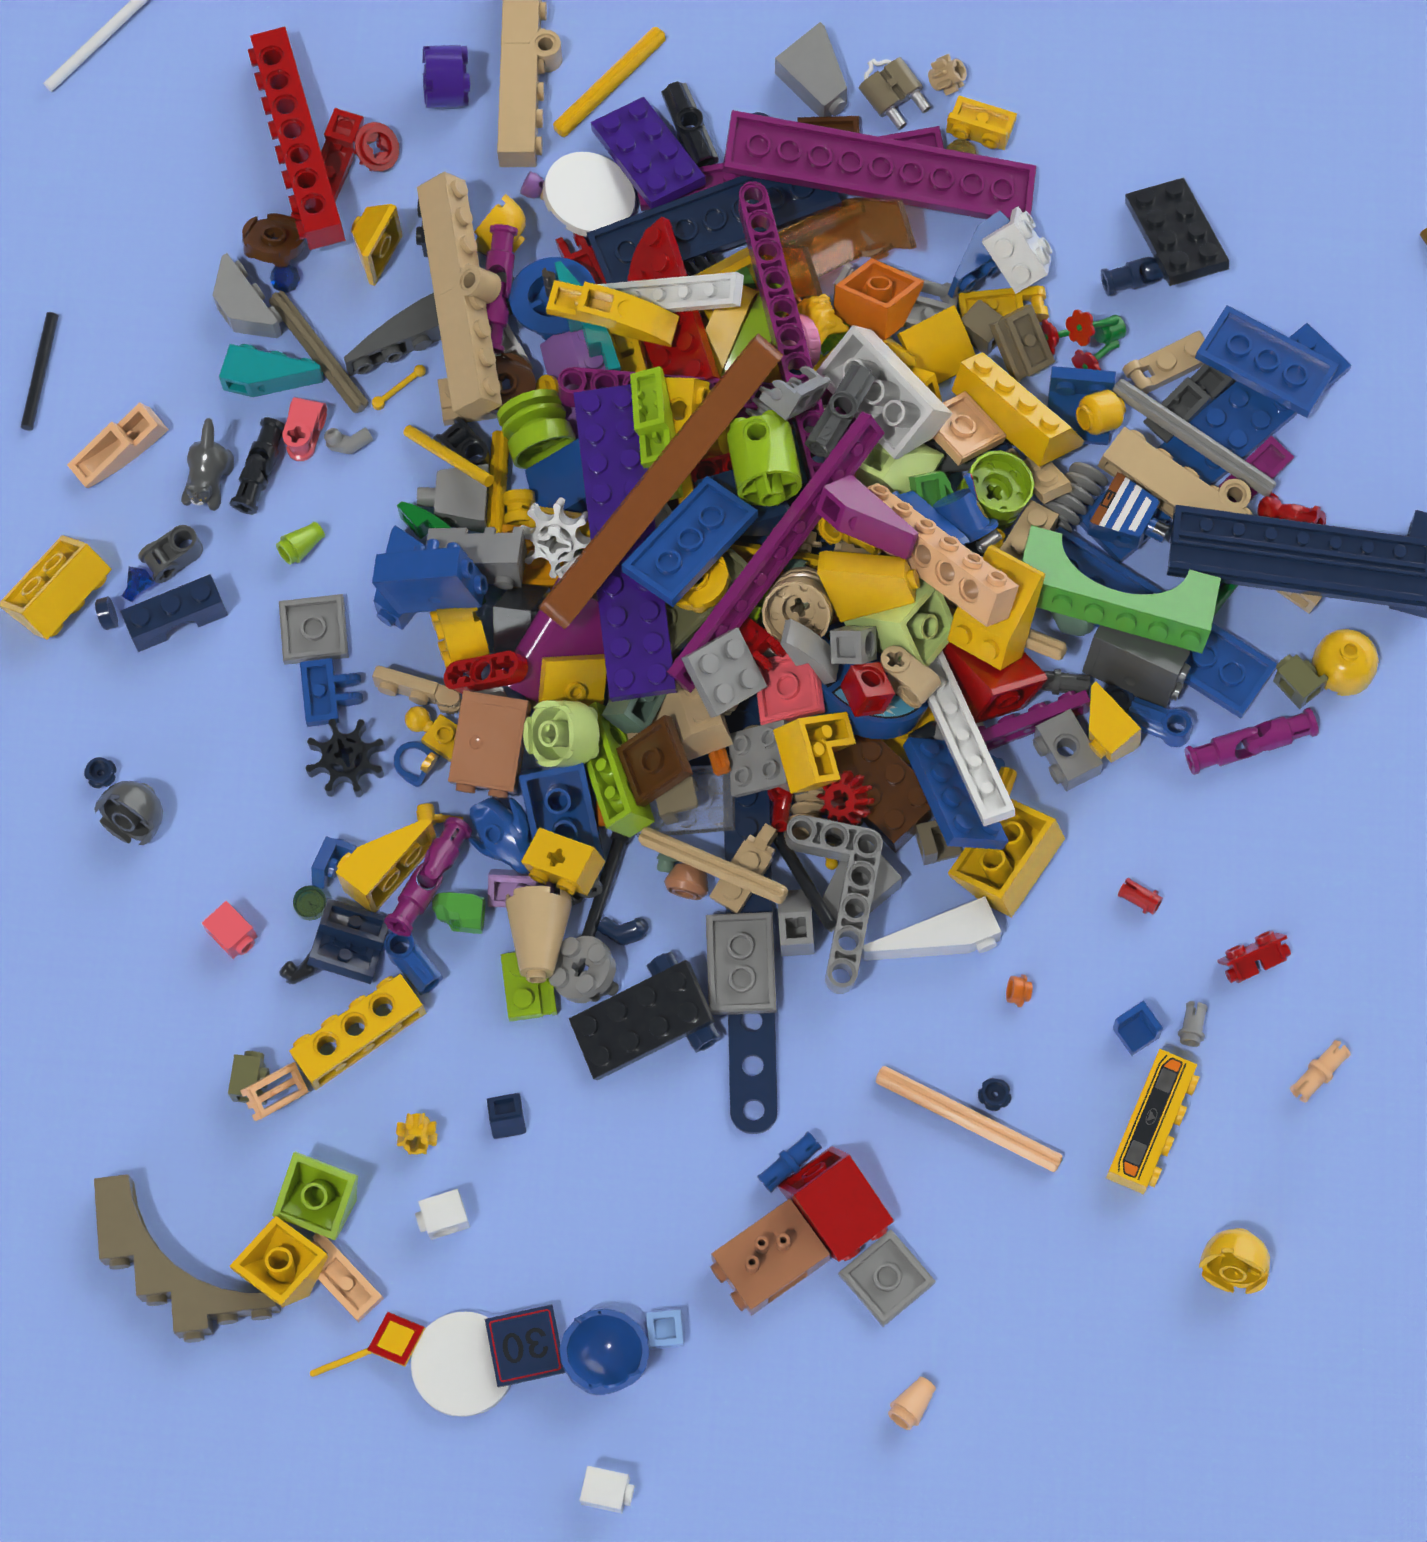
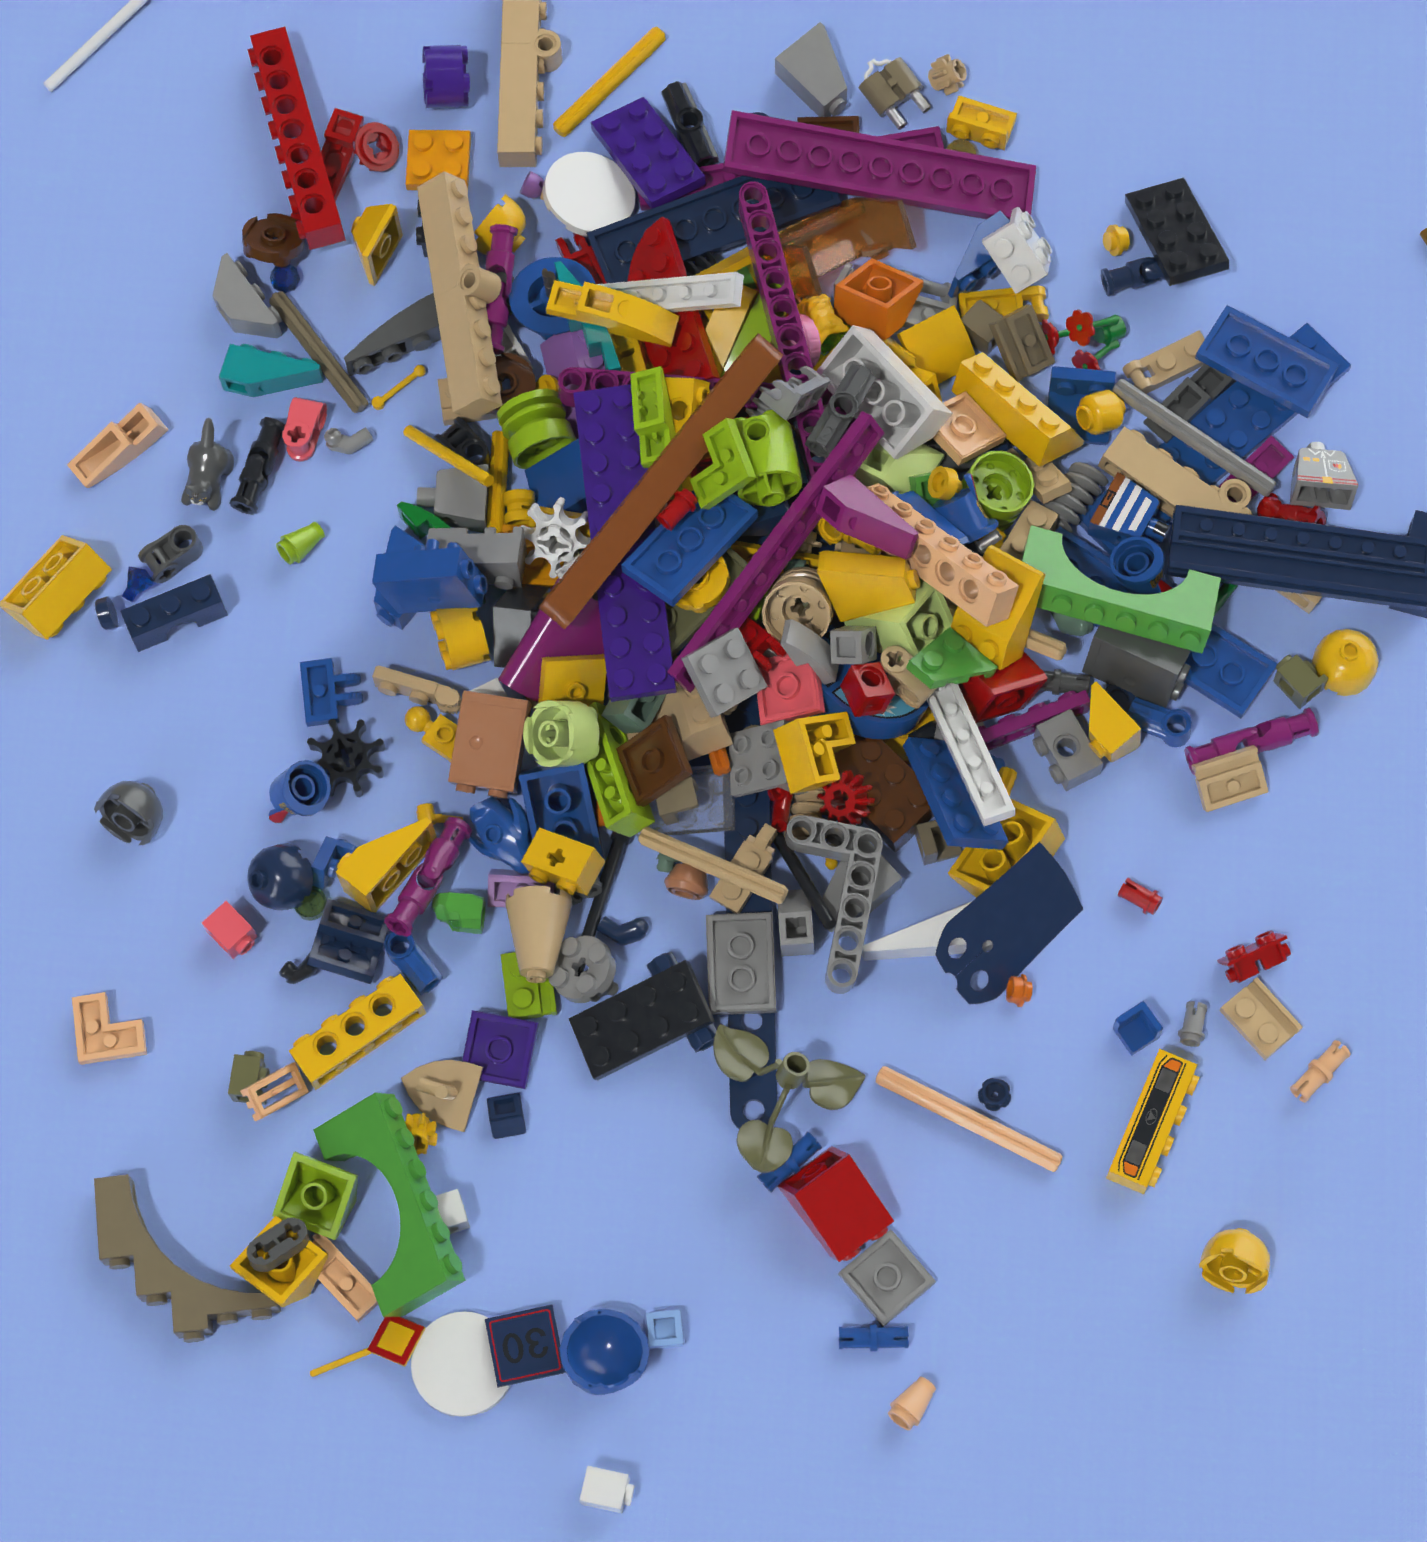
(39, 371): black bar -> none
(96, 765): dark blue plate -> none
(99, 1039): none -> light nougat plate
(277, 1244): none -> dark grey beam
(280, 877): none -> dark blue cylinder
(299, 791): none -> blue hat
(313, 629): light grey tile -> none
(425, 1256): none -> bright green arch
(428, 763): blue piece -> none
(435, 152): none -> light orange plate
(444, 1091): none -> tan shield
(497, 676): red beam -> none
(501, 1047): none -> dark purple tile
(677, 508): none -> red pin
(729, 469): none -> lime plate
(769, 1258): nougat piece -> none
(830, 1086): none -> olive plant
(873, 1337): none -> blue pin
(943, 483): none -> yellow tile
(949, 661): none -> bright green wing
(1018, 916): none -> dark blue piece
(1116, 239): none -> yellow plate
(1139, 566): none -> blue hat
(1230, 778): none -> tan plate
(1261, 1018): none -> tan plate
(1322, 478): none -> light grey torso

